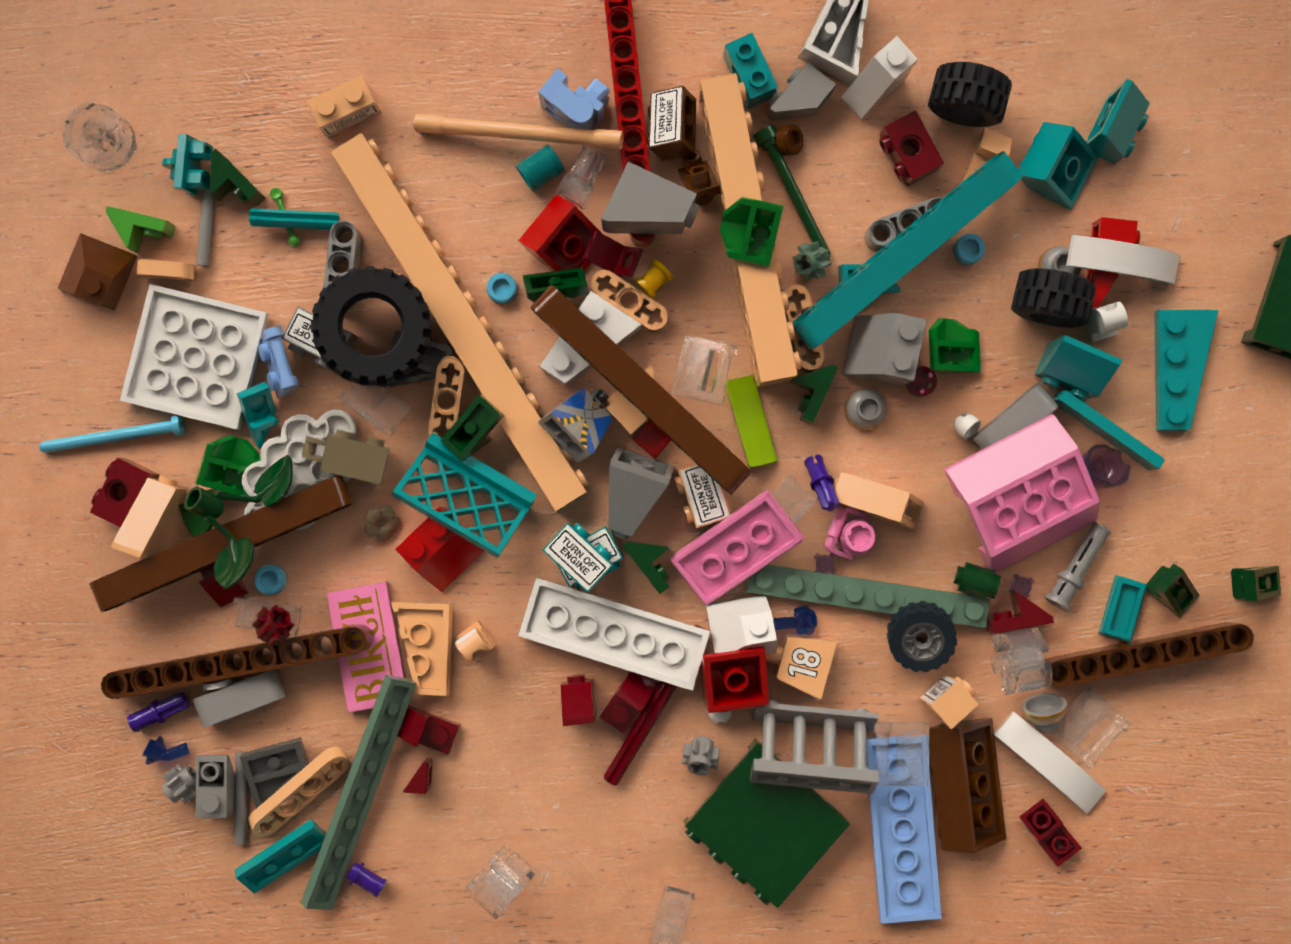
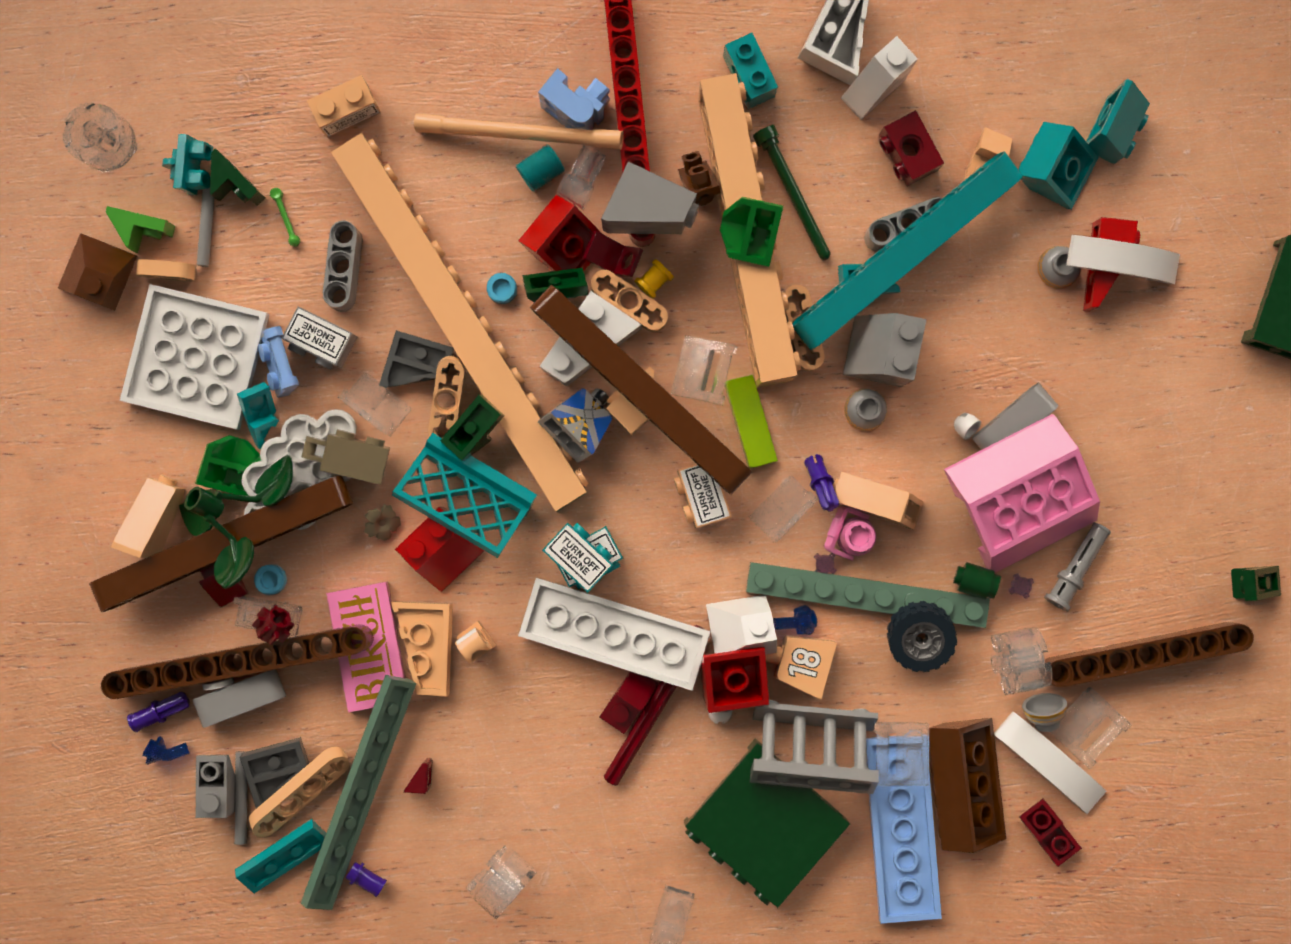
(106, 499): dark red brick -> none
(175, 425): medium azure bar -> none
(180, 784): light grey gear -> none
(293, 219): teal axle -> none
(365, 284): black tyre -> none
(428, 730): dark red slope -> none
(577, 700): dark red slope -> none
(634, 489): light grey slope -> none
(643, 555): dark green slope -> none
(651, 439): red tile -> none
(672, 123): brick -> none
(700, 755): light grey gear -> none
(737, 547): bright pink tile -> none
(789, 140): reddish brown tile -> none
(804, 95): light grey slope -> none
(811, 260): sand green gear -> none
(818, 384): dark green slope -> none
(924, 382): dark red tile -> none
(950, 700): light nougat brick -> none
(953, 348): green slope -> none
(969, 249): medium azure tile -> none
(970, 94): black tyre -> none
(1025, 615): dark red slope -> none
(1053, 297): black tyre -> none
(1076, 367): teal slope -> none
(1106, 321): white leg -> none
(1106, 467): hair -> none
(1108, 430): teal tile -> none
(1122, 608): teal tile -> none
(1173, 589): dark green slope -> none
(1180, 362): teal wing -> none

